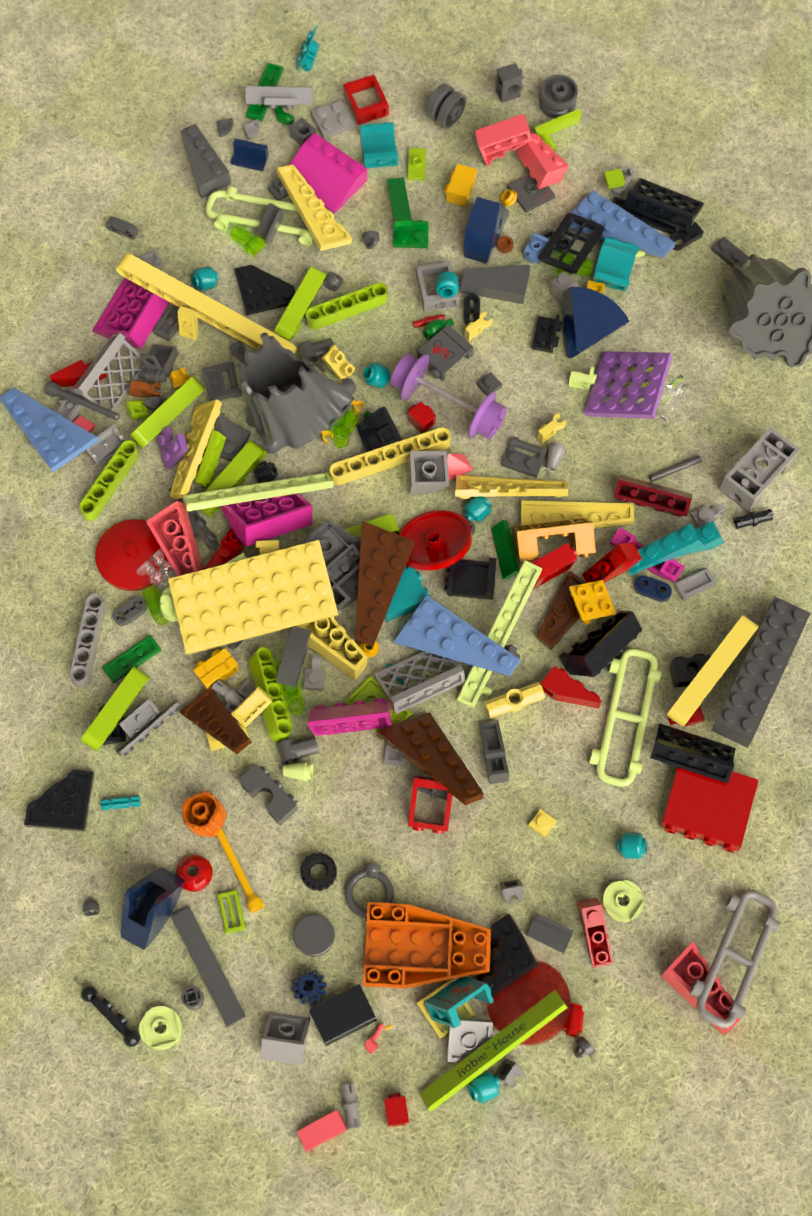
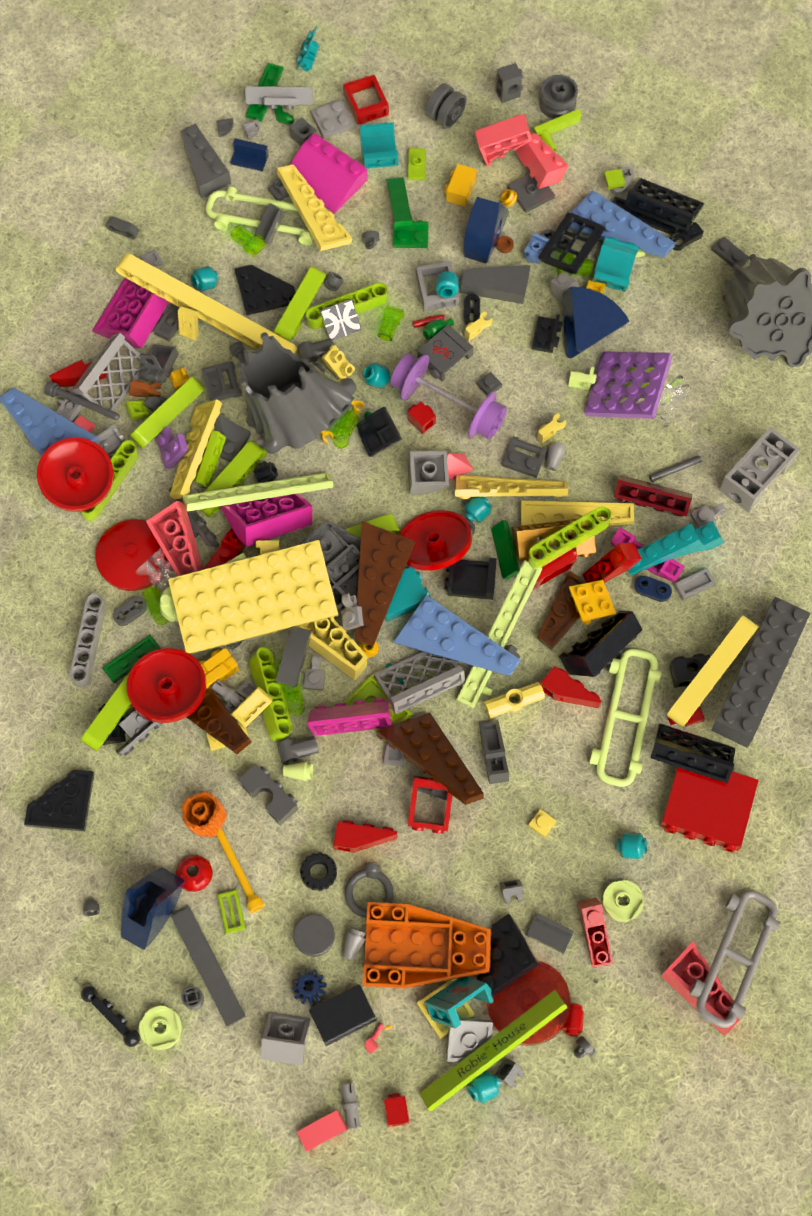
(75, 474): none -> red dish
(120, 802): teal axle -> none
(166, 685): none -> red dish
(341, 320): none -> sticker
(352, 615): none -> light grey plate
(353, 943): none -> light grey cone
(357, 837): none -> red slope
(380, 456): light yellow beam -> none
(390, 323): none -> clear neon green piece
(574, 529): none -> lime beam
(753, 519): black pin -> none

